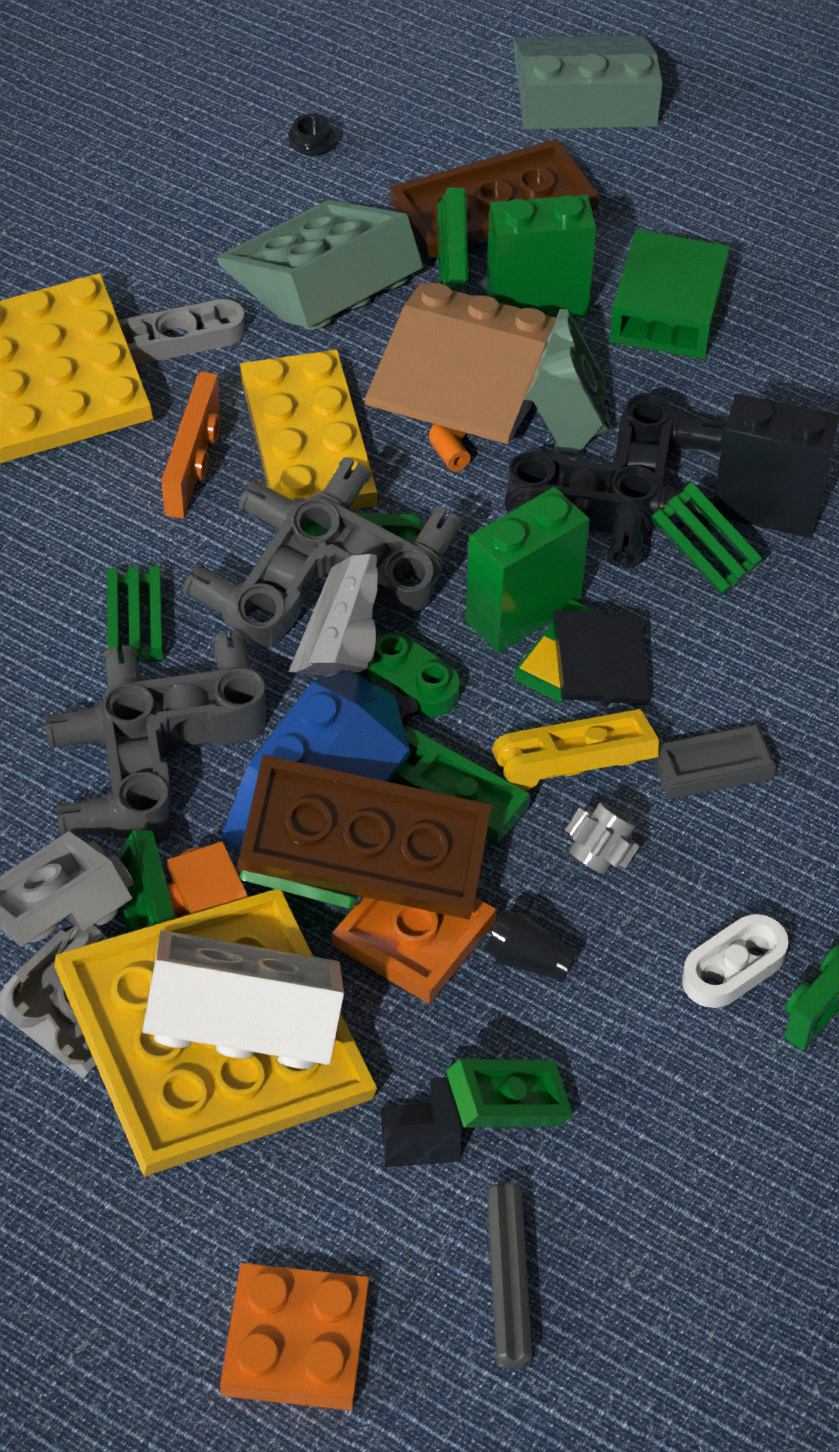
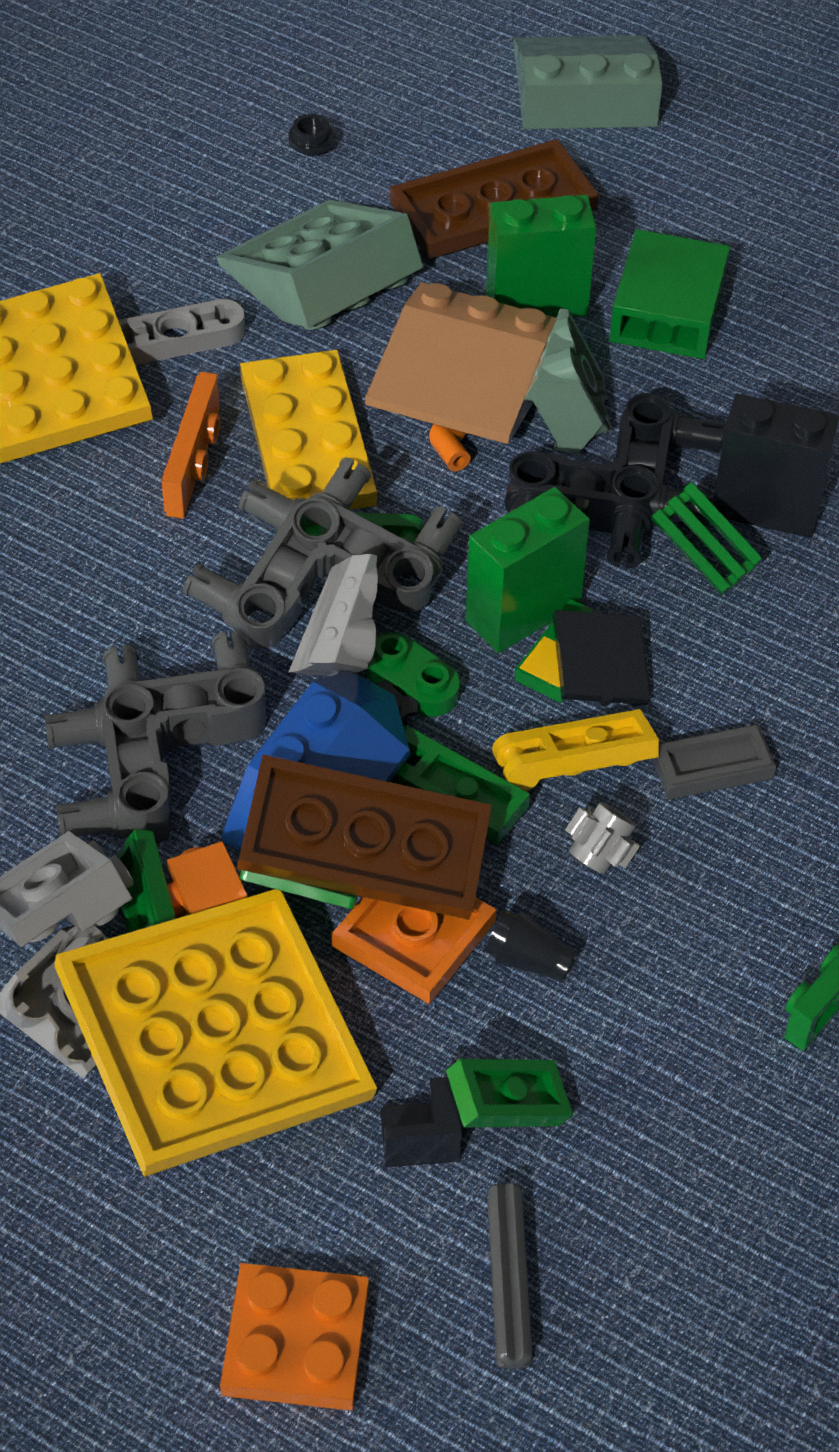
(134, 582): green tile -> none
(244, 1000): white slope -> none
(452, 239): green tile -> none
(729, 962): white plate -> none

